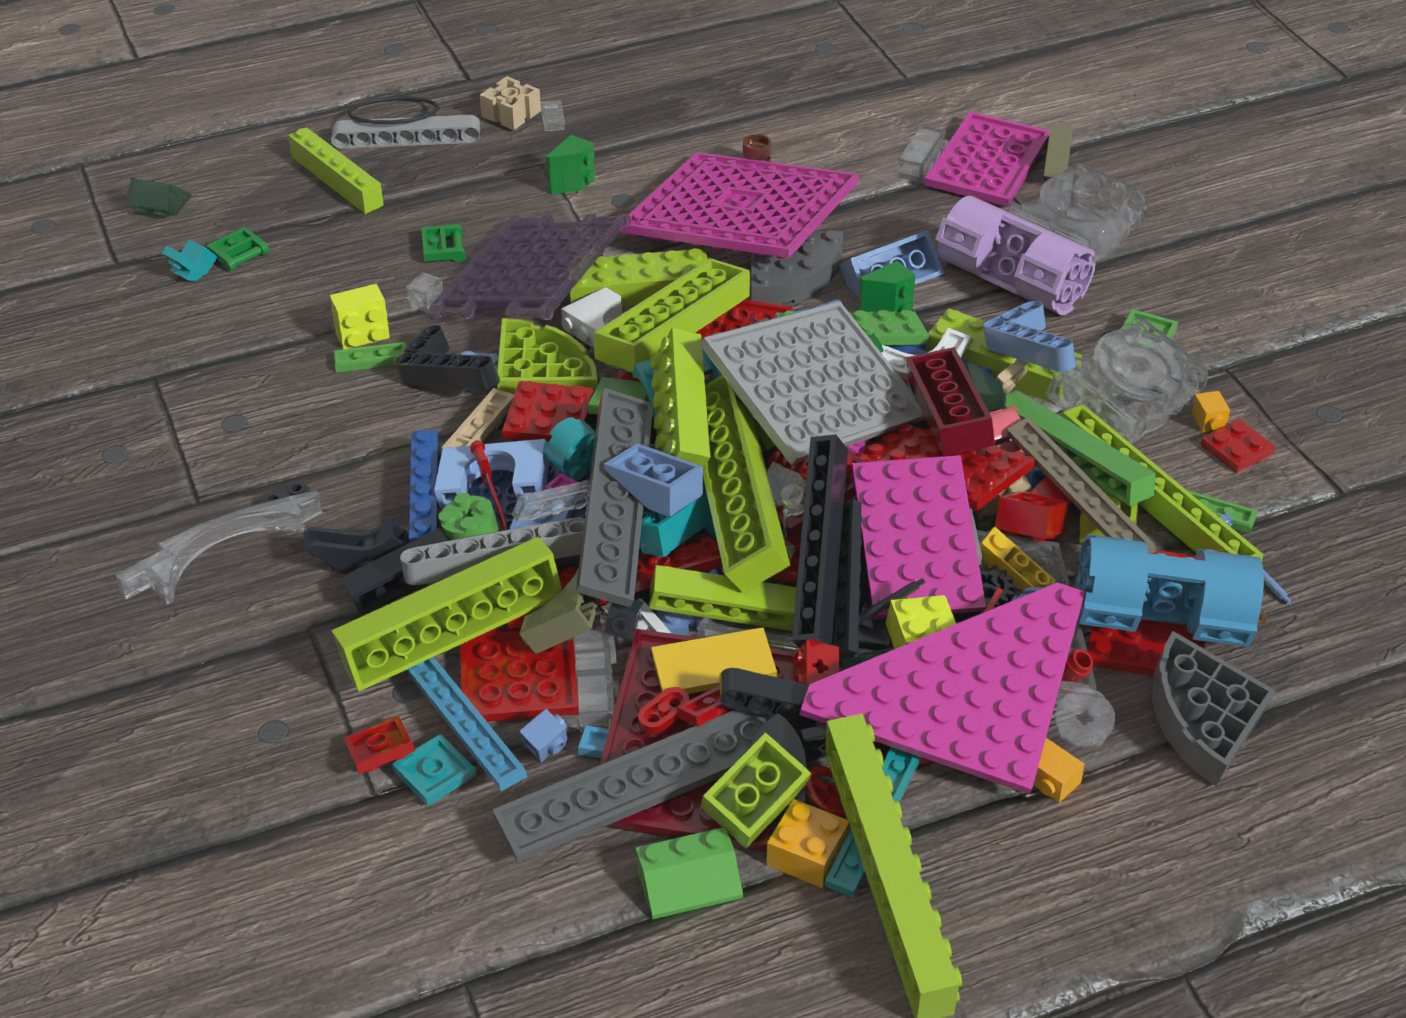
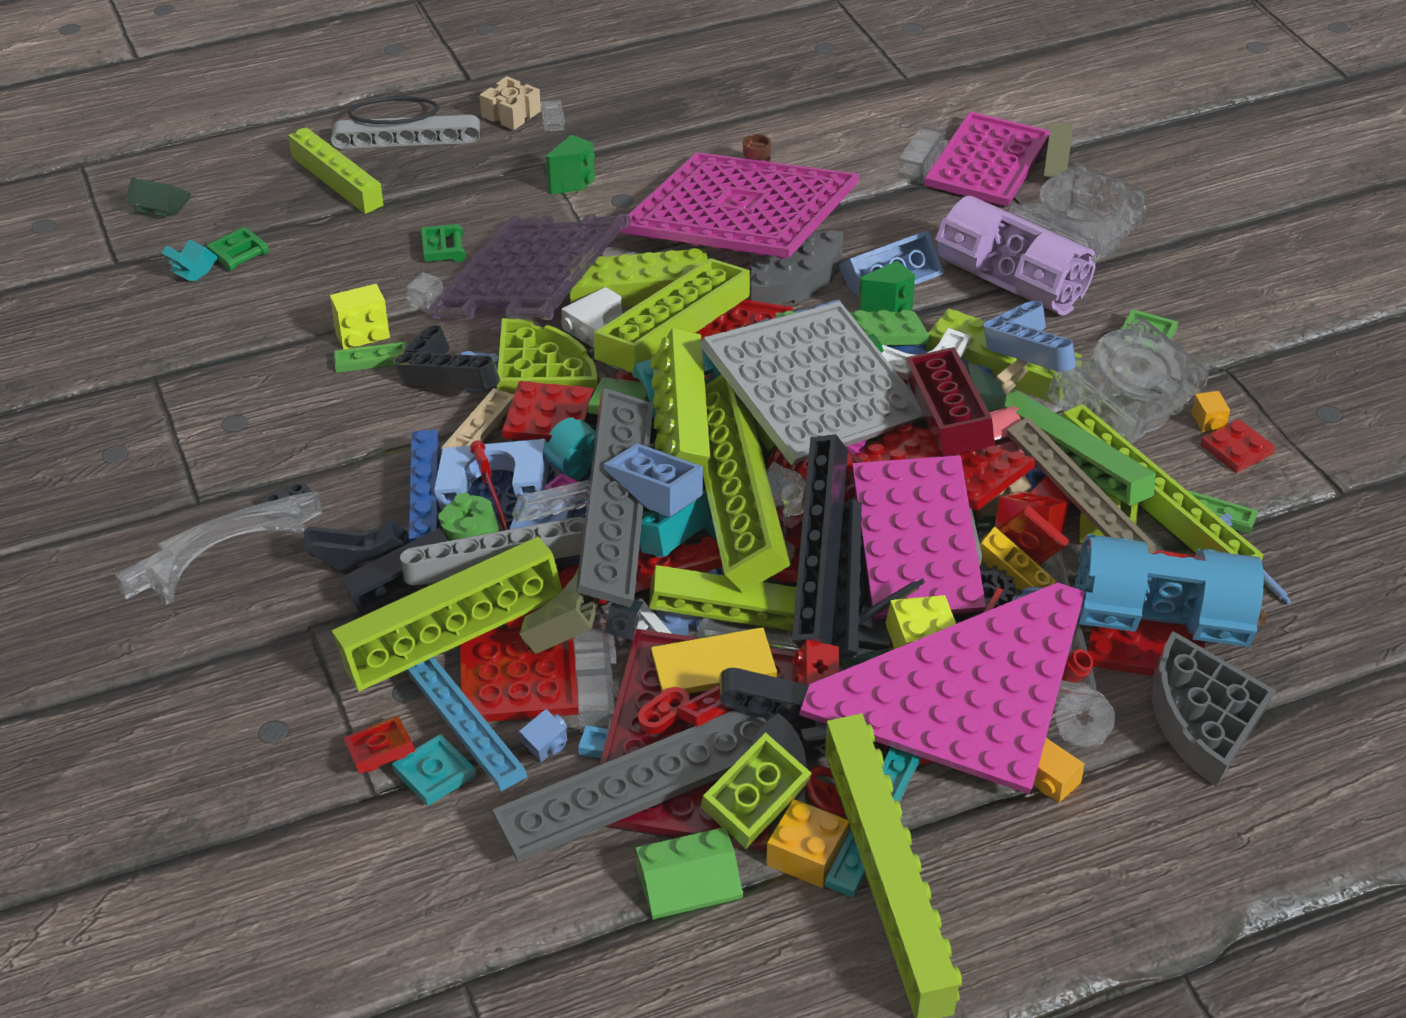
(1033, 535): none -> red tile

